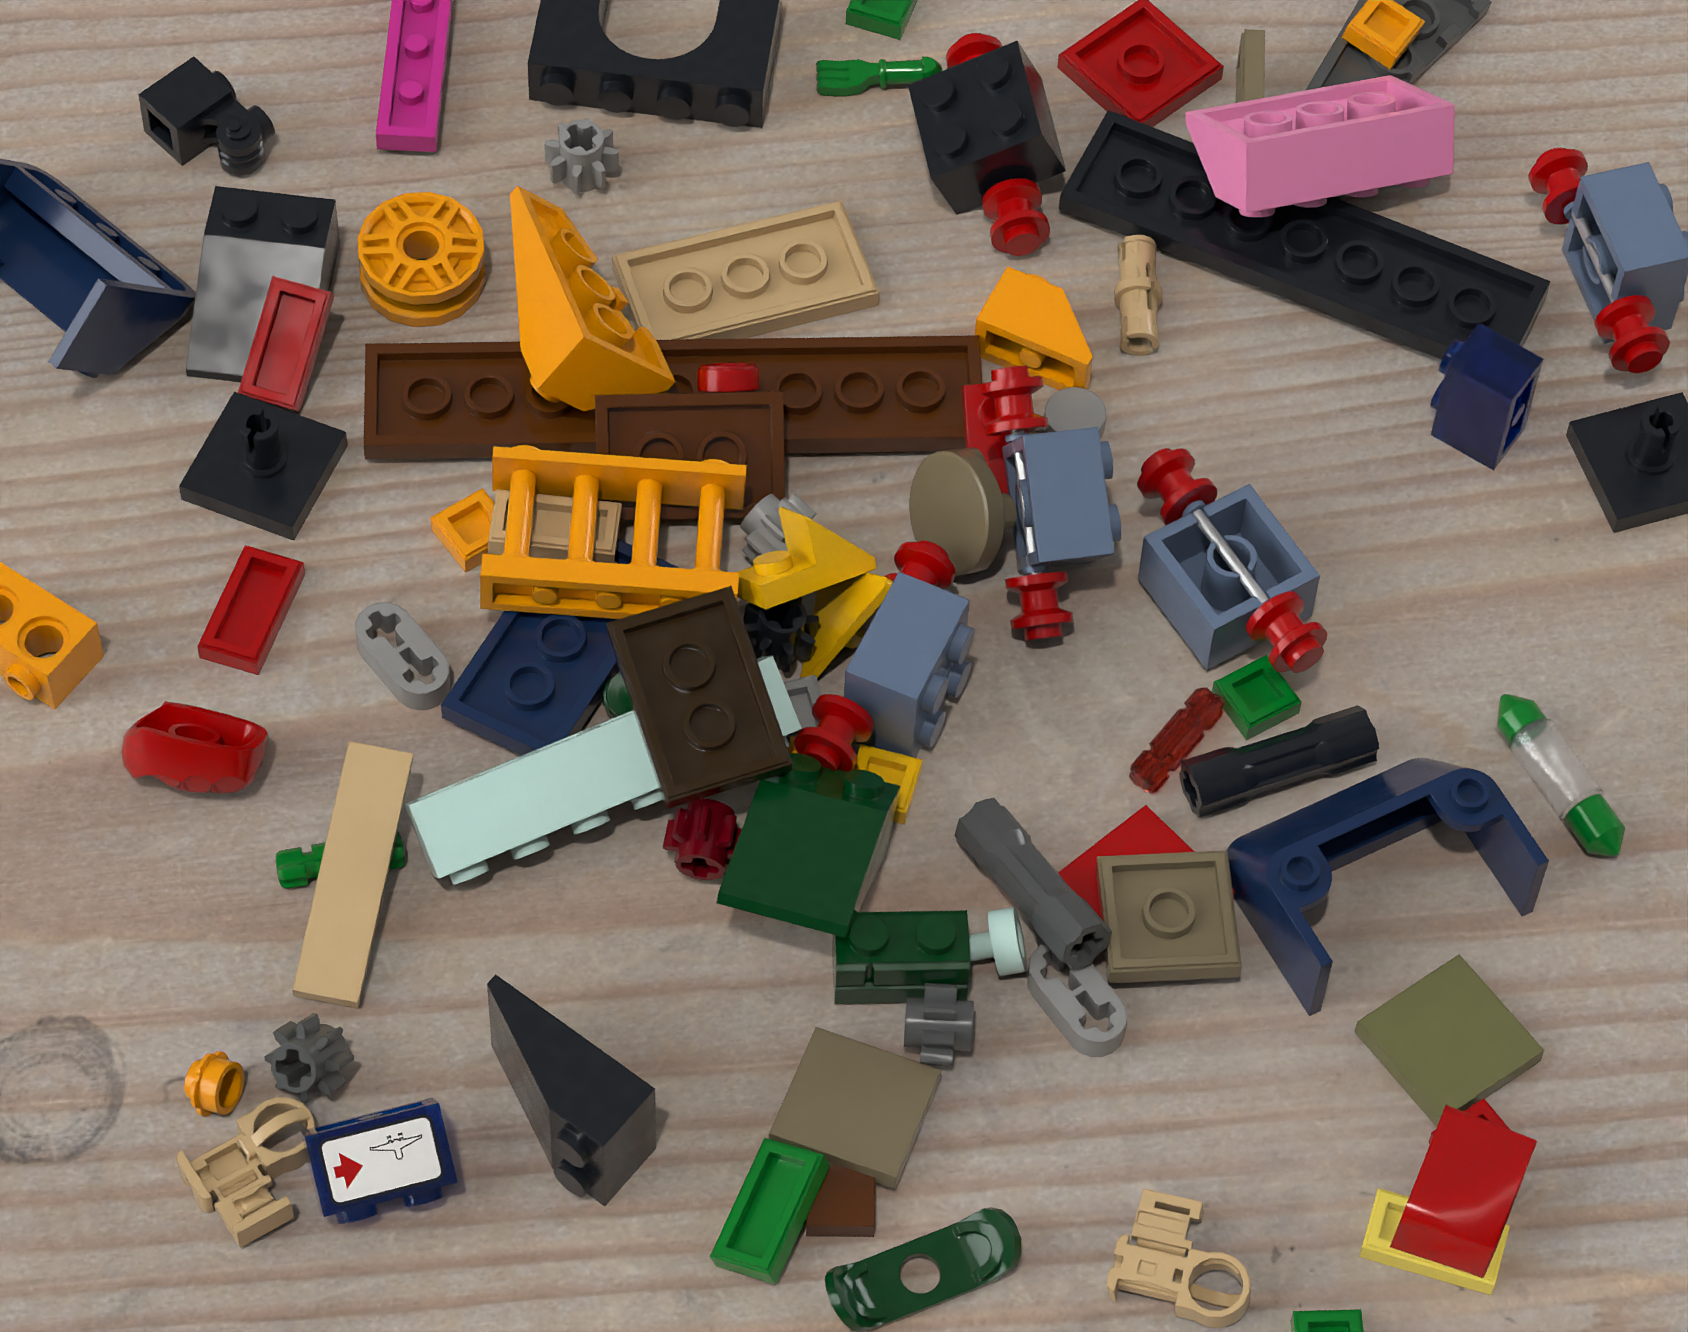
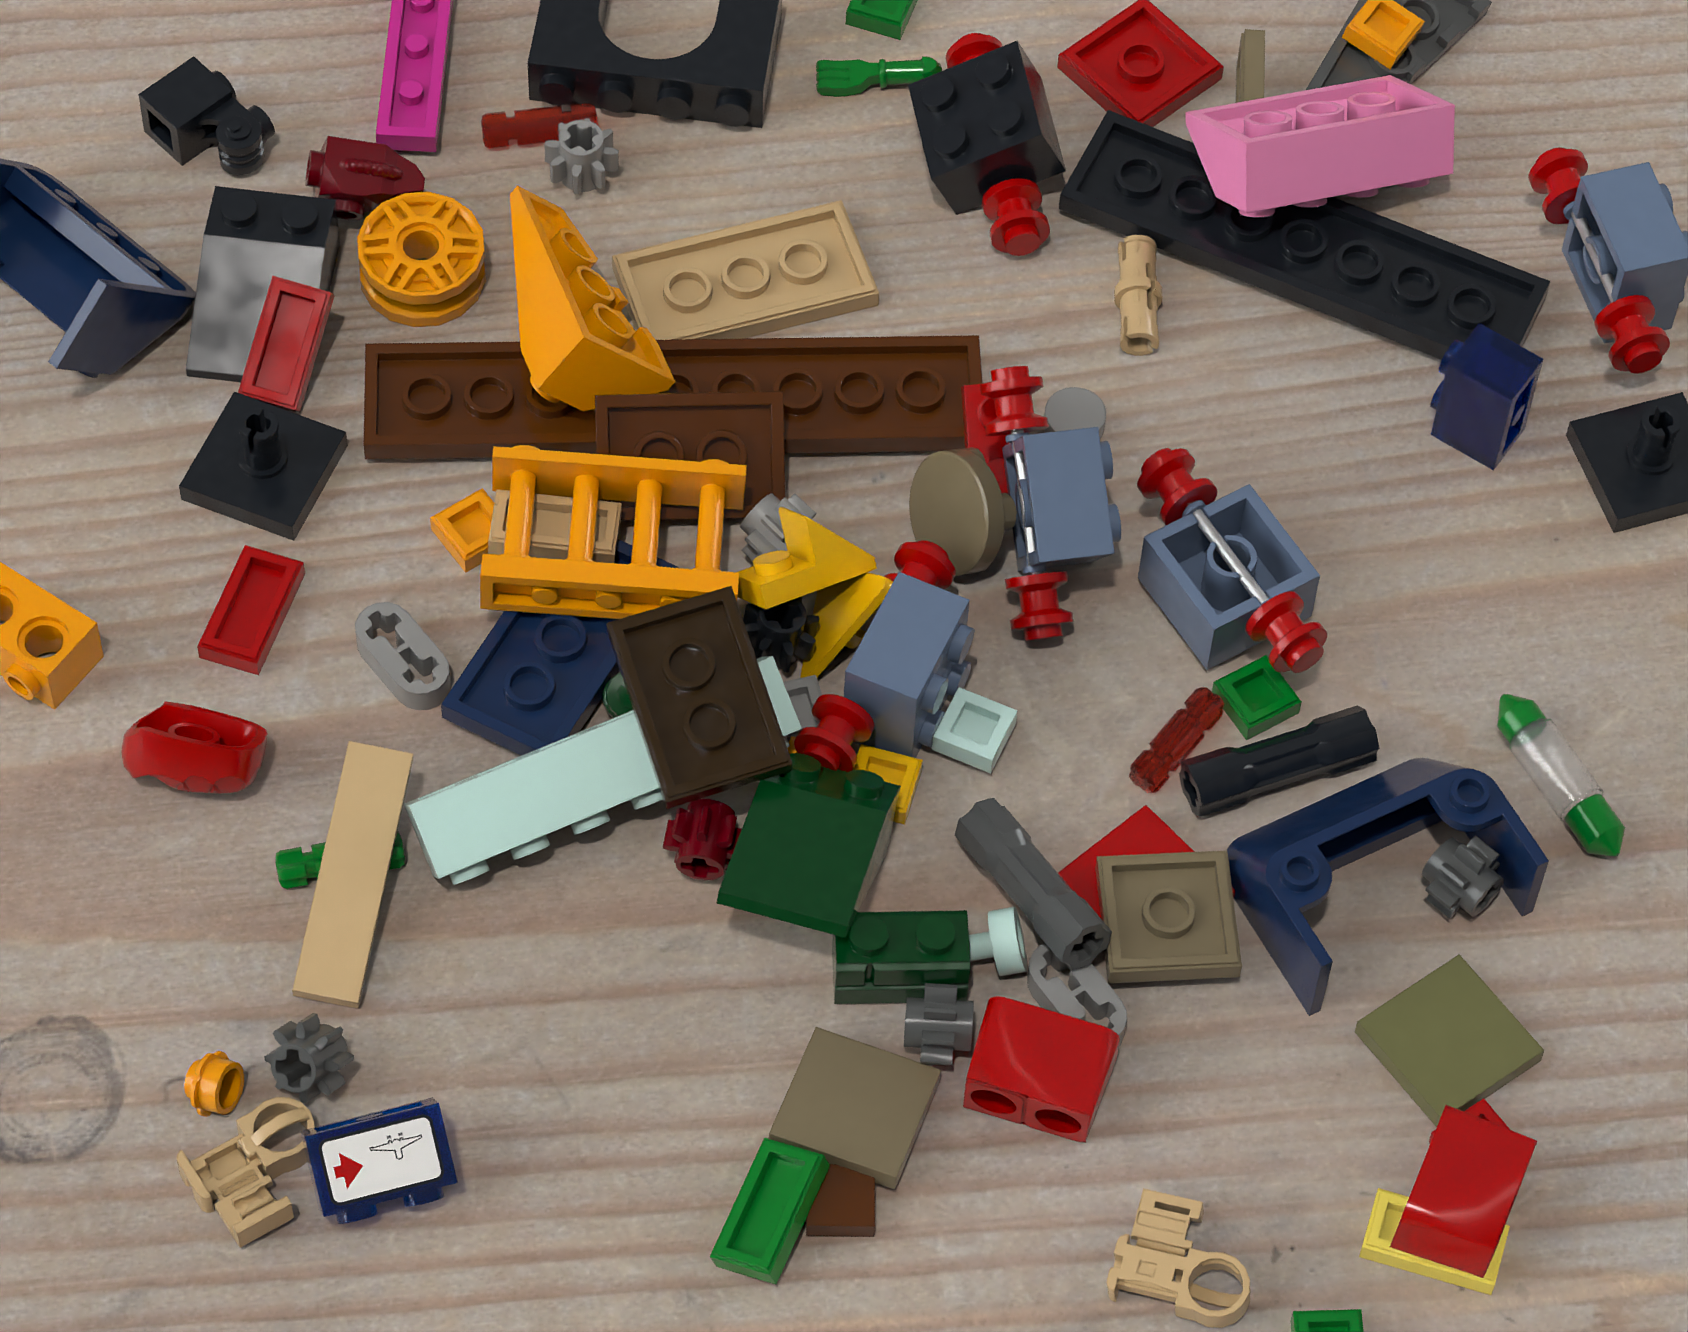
(360, 175): none -> dark red hand
(531, 125): none -> clear red axle
(581, 1102): black slope -> none
(728, 377): red tile -> none
(967, 1258): dark green piece -> none
(974, 730): none -> light aqua plate
(1034, 327): light orange slope -> none
(1040, 1068): none -> red piece
(1462, 876): none -> dark grey gear

